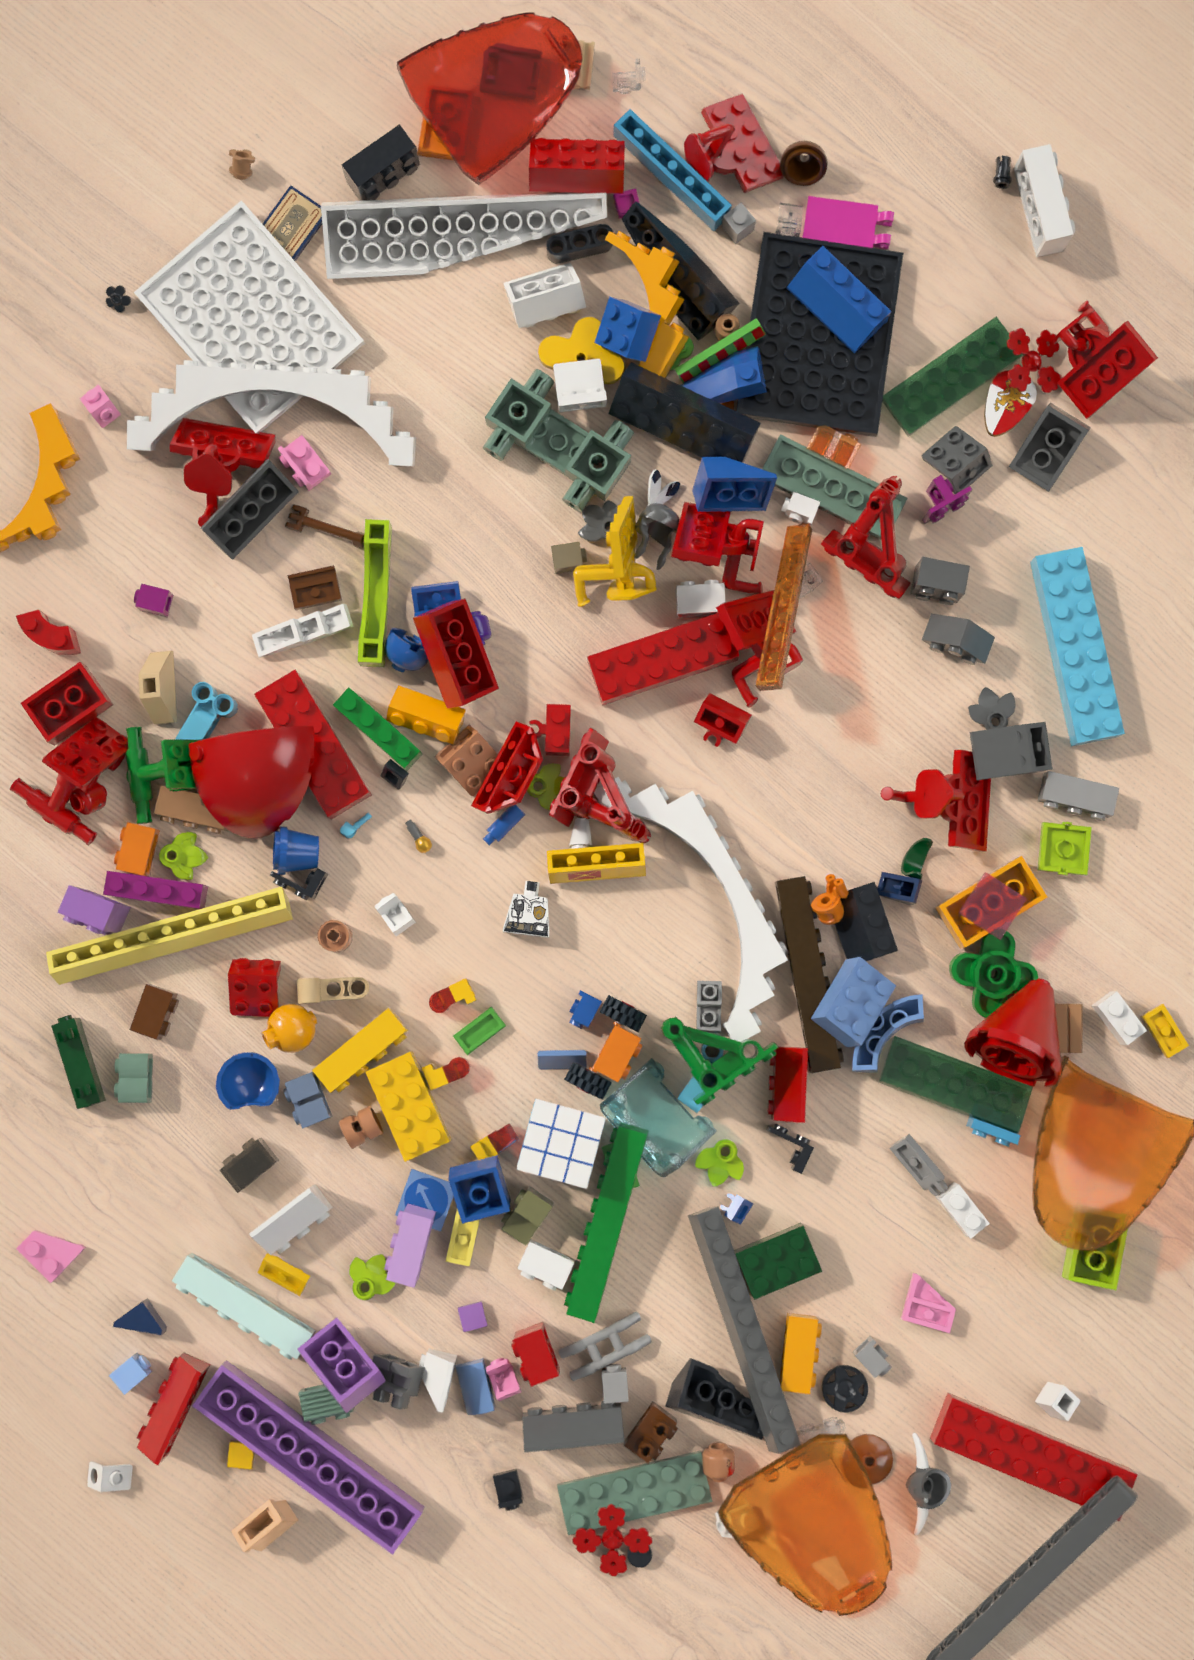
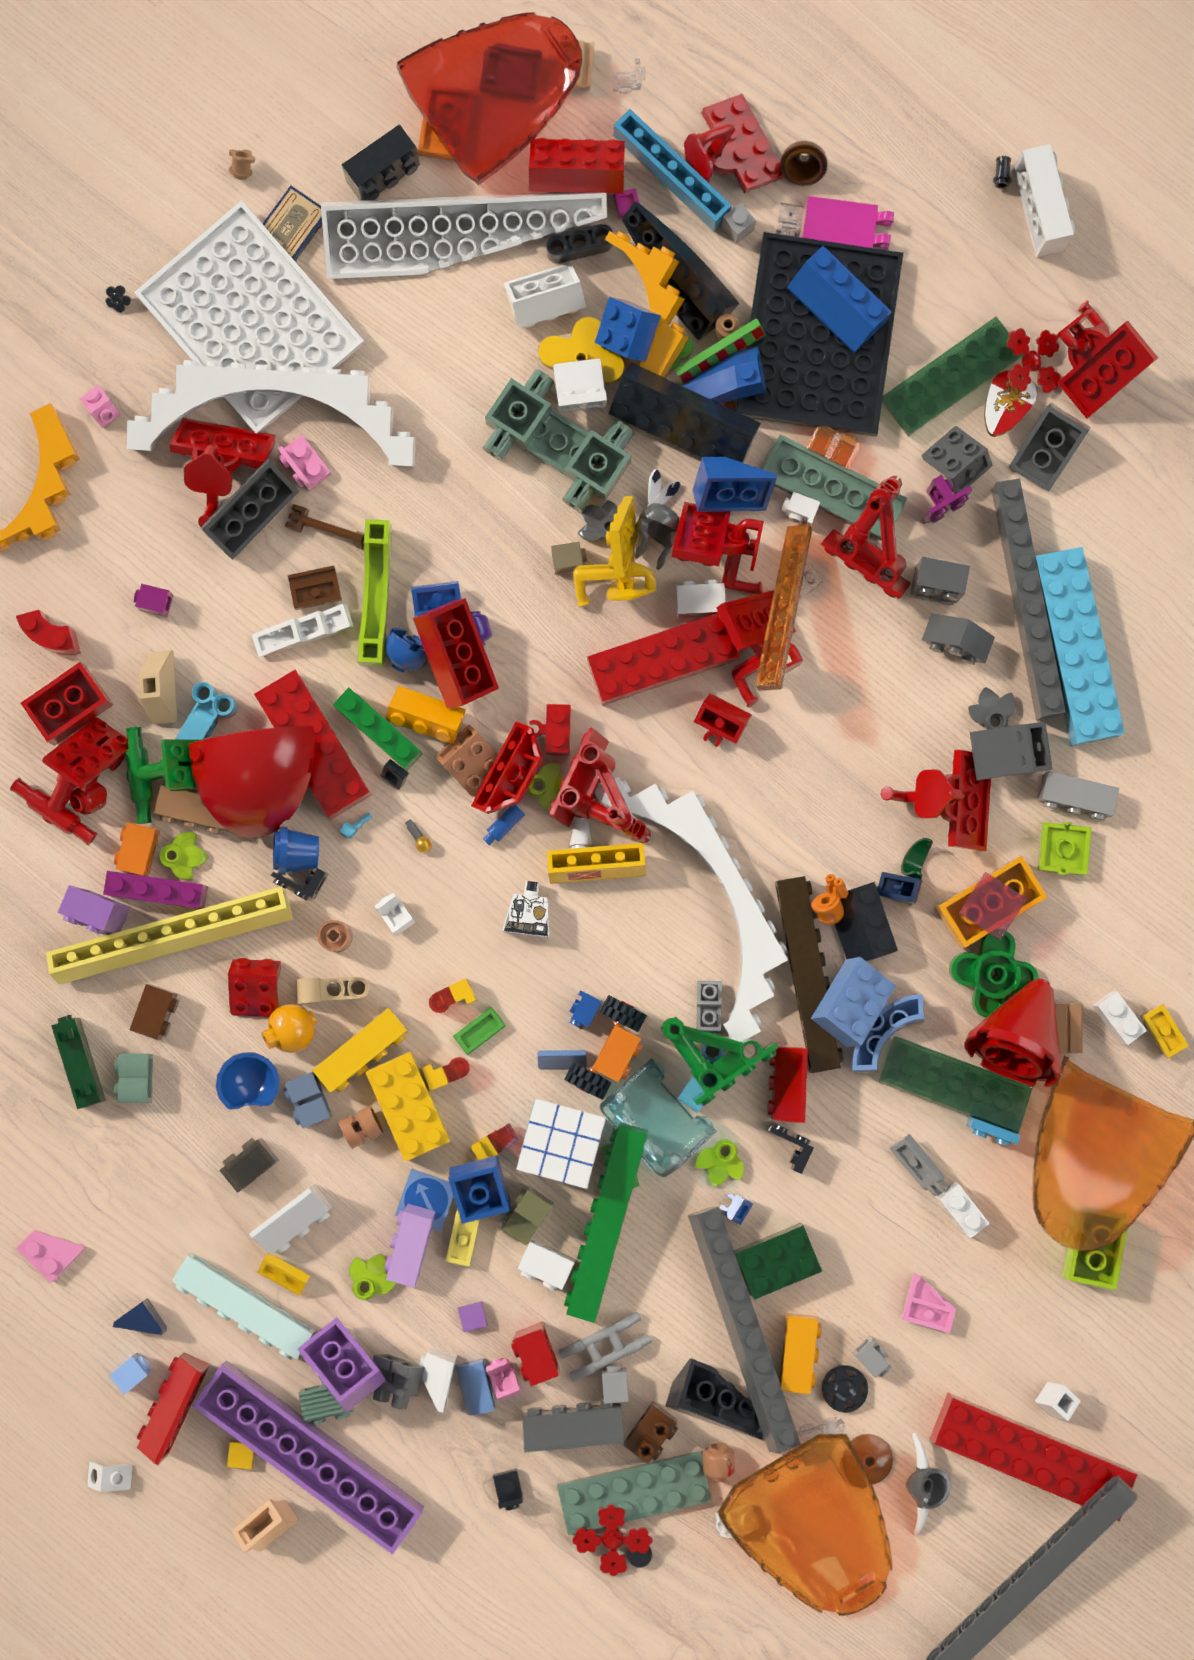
(1028, 599): none -> dark grey brick

